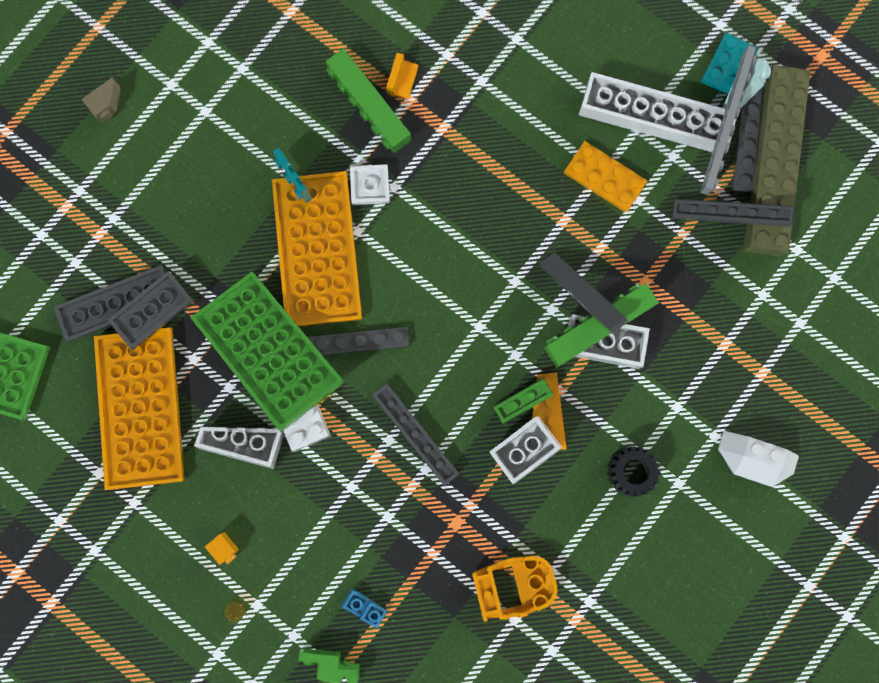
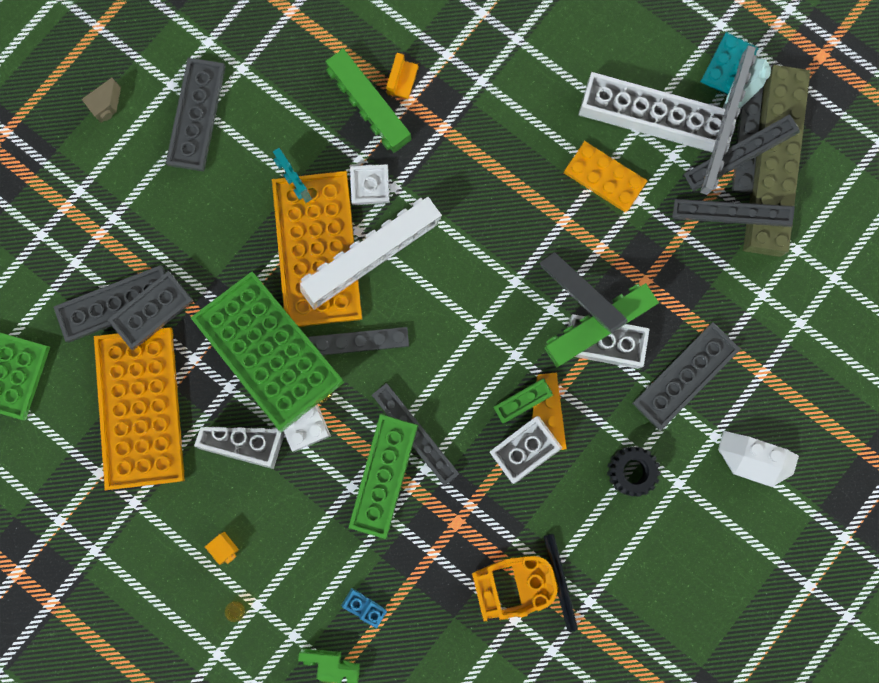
(195, 114): none -> dark grey plate
(370, 252): none -> white brick
(383, 476): none -> bright green plate
(562, 588): none -> black axle
(686, 376): none -> dark grey plate
(747, 150): none -> dark grey plate

